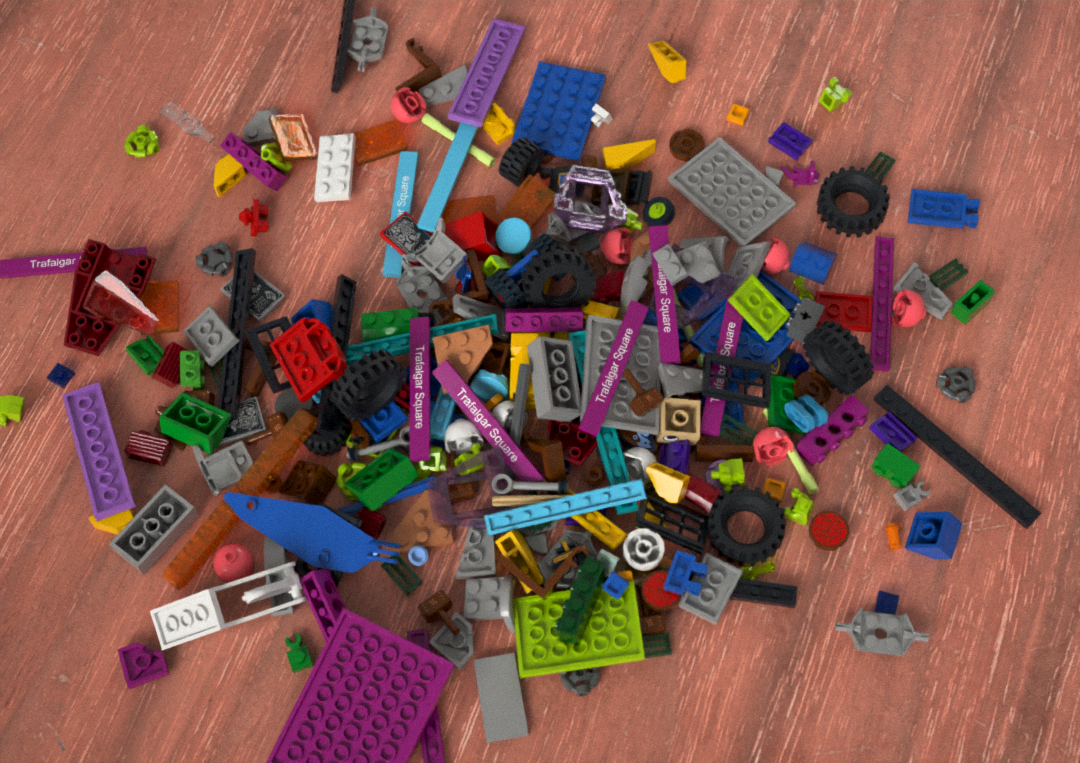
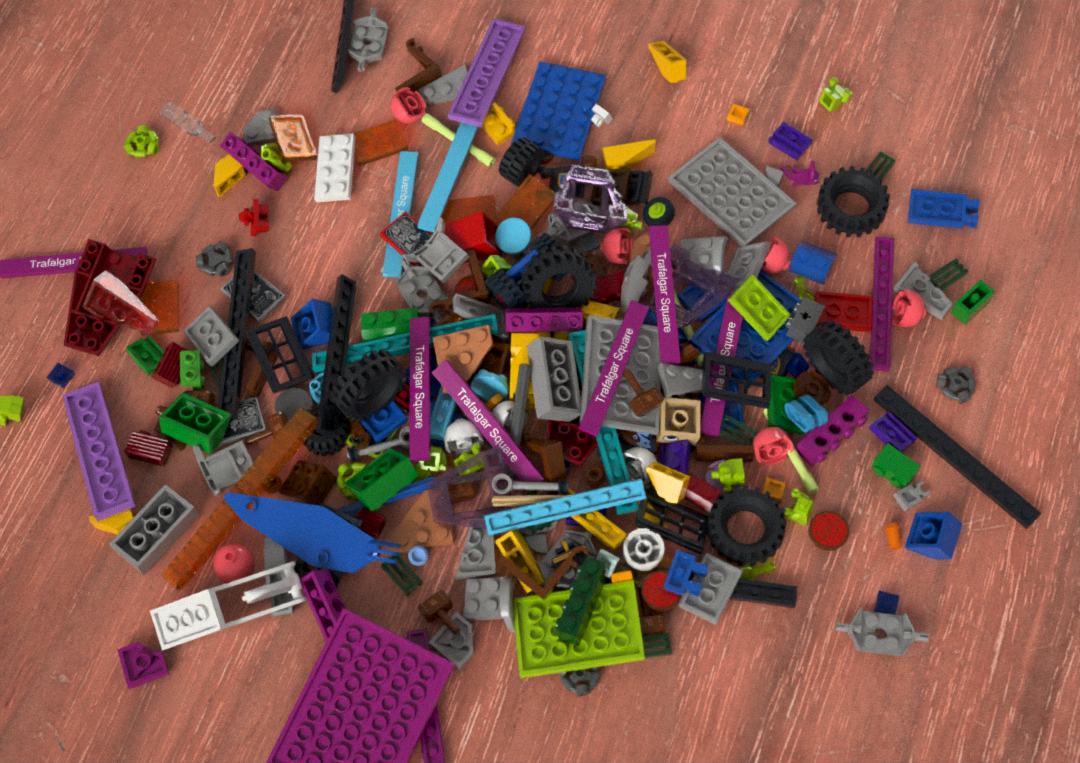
(298, 656): green plate -> none
(309, 357): red plate -> none
(464, 274): blue piece -> none
(500, 698): light grey tile -> none
(615, 585): blue tile -> none
(670, 264): light grey plate -> none
(686, 144): reddish brown tile -> none
(698, 262): light grey plate -> none

